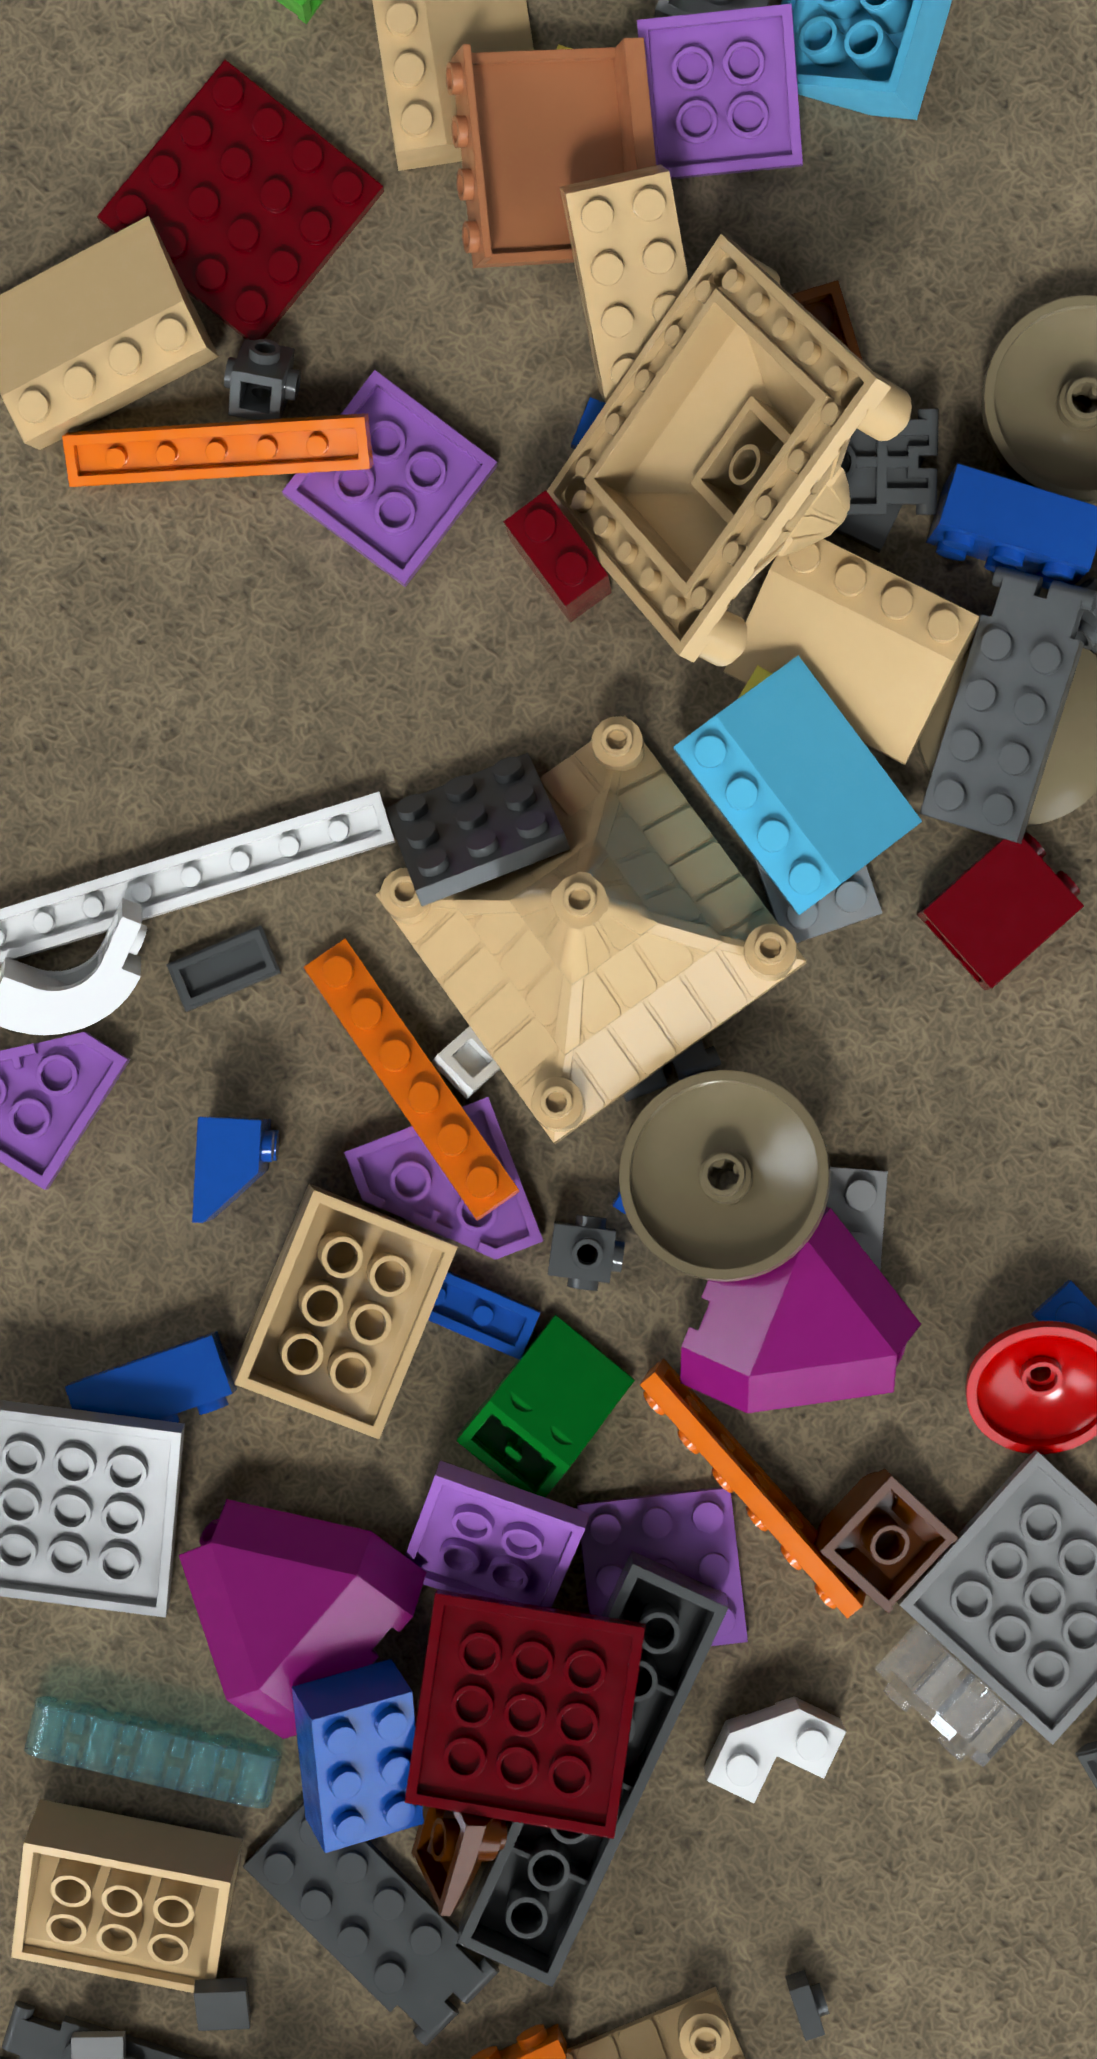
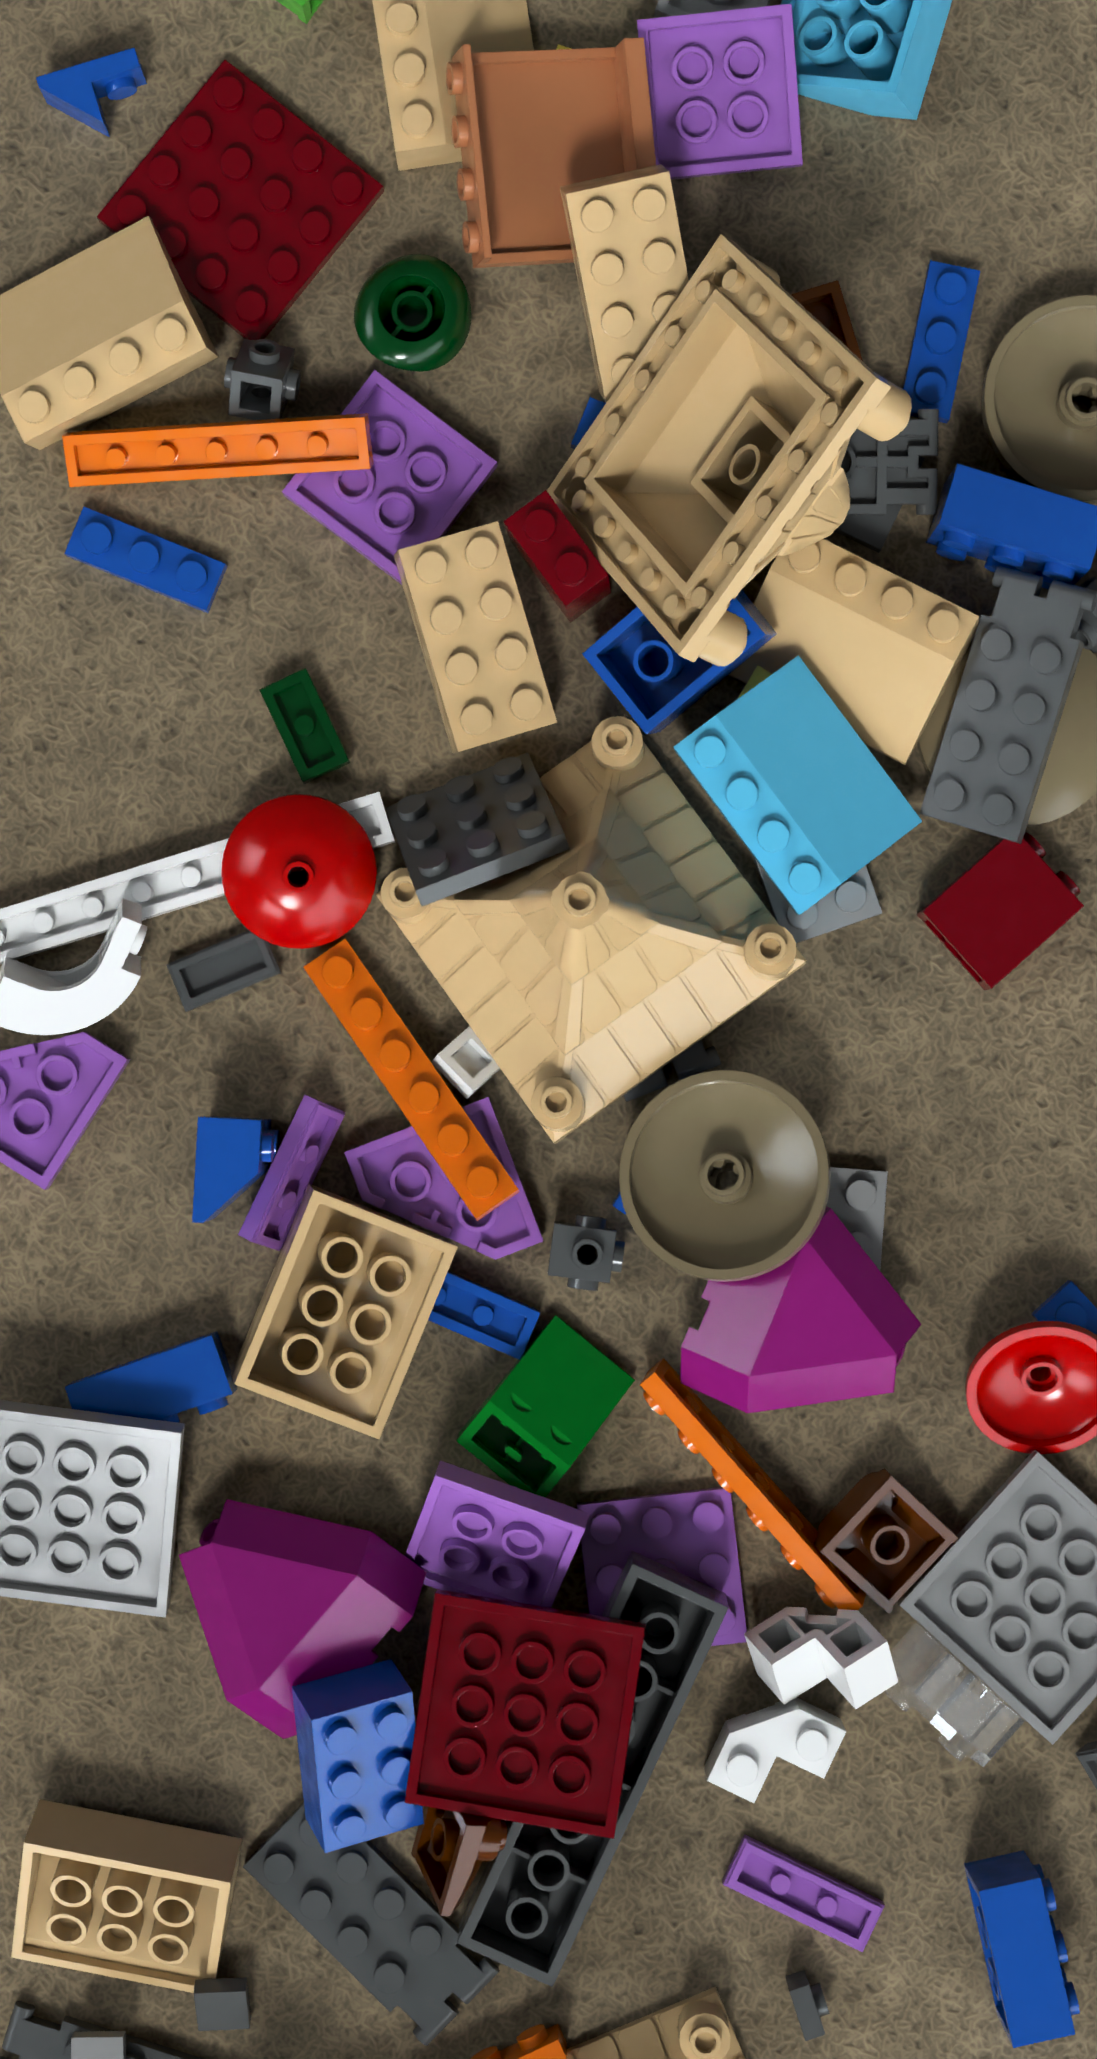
(79, 87): none -> blue slope
(145, 559): none -> blue plate
(152, 1754): clear light blue beam -> none
(291, 1172): none -> medium lavender tile
(304, 726): none -> dark green plate
(308, 835): none -> red dish
(413, 313): none -> dark green hat
(475, 637): none -> tan brick
(653, 678): none -> blue brick
(802, 1649): none -> white brick
(803, 1893): none -> medium lavender tile
(940, 337): none -> blue plate
(1022, 1948): none -> blue brick

